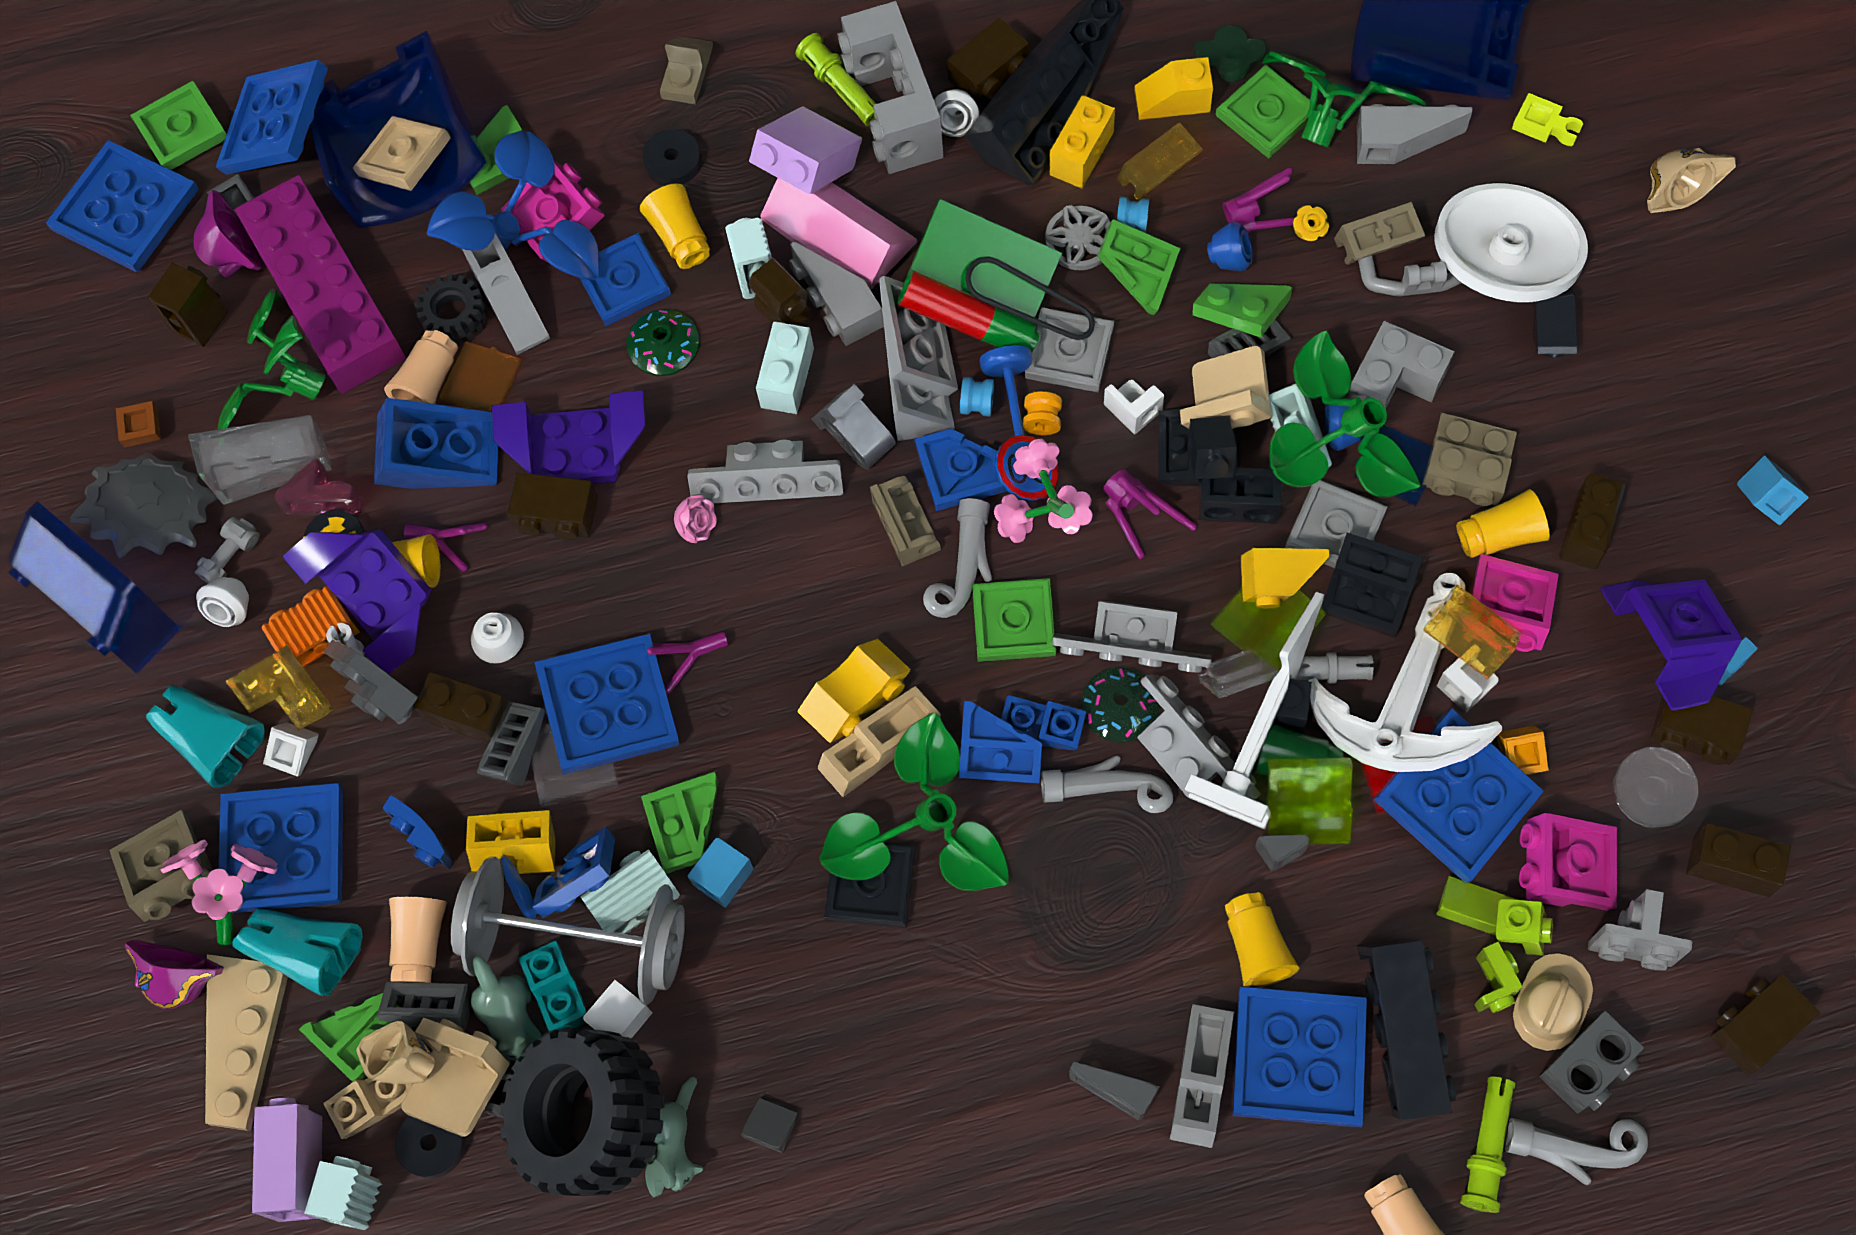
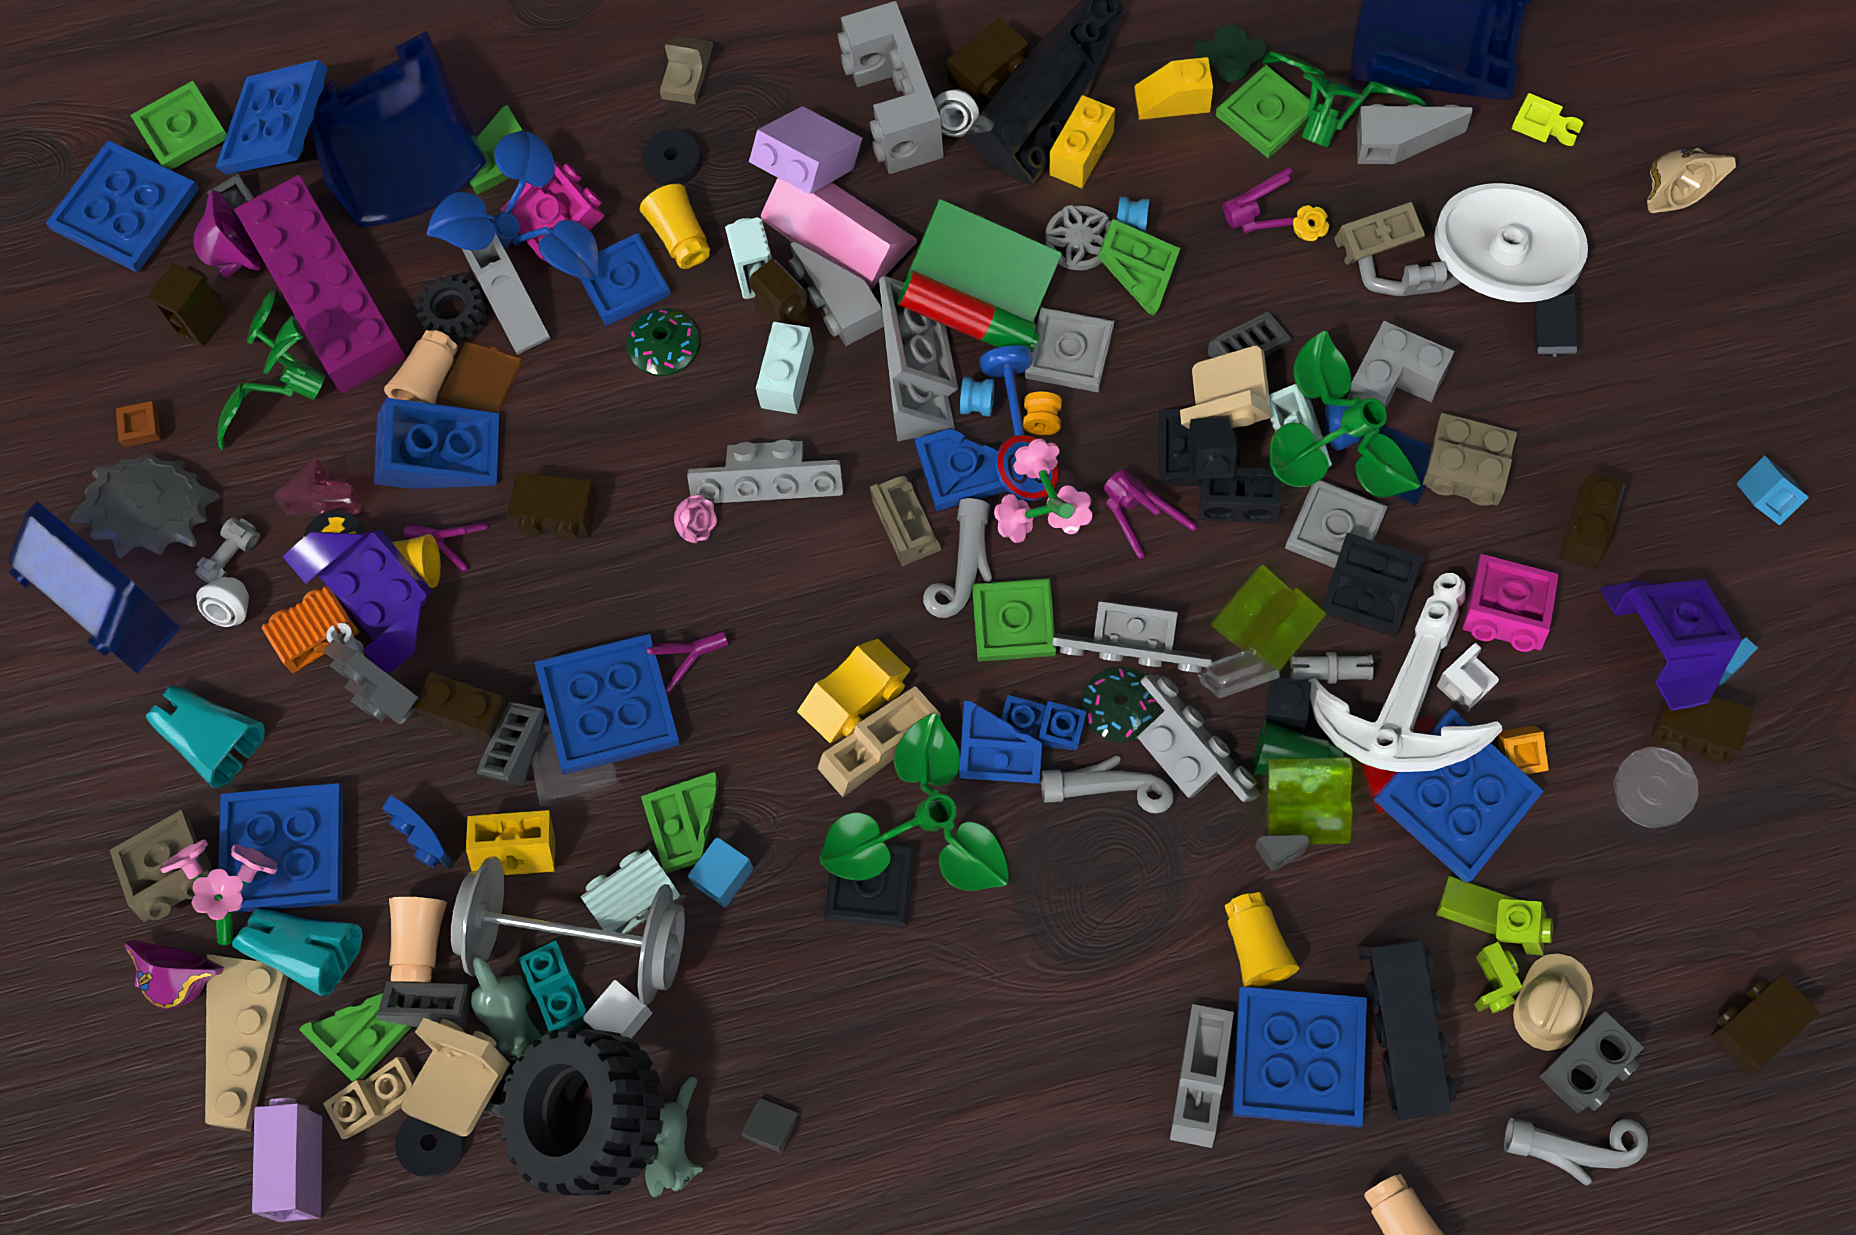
(256, 456): clear wedge -> none
(283, 679): clear yellow plate -> none
(289, 748): white slope -> none
(343, 1193): light aqua brick -> none
(395, 1055): tan hat -> none
(401, 153): tan tile -> none
(497, 637): white cone -> none
(519, 889): blue bar -> none
(571, 443): dark purple piece -> none
(585, 869): blue plate -> none
(830, 69): lime pin -> none
(855, 427): flat silver tile -> none
(1020, 314): black piece -> none
(1122, 1091): dark grey slope -> none
(1134, 405): white panel -> none
(1159, 160): clear yellow hinge -> none
(1231, 248): blue cone -> none
(1231, 795): white piece -> none
(1242, 305): bright green wing -> none
(1277, 573): yellow slope -> none
(1472, 632): clear yellow hinge -> none
(1486, 1165): lime pin -> none
(1504, 526): yellow plant -> none
(1569, 862): dark pink plate -> none
(1639, 937): light grey bracket -> none
(1738, 860): dark brown brick -> none

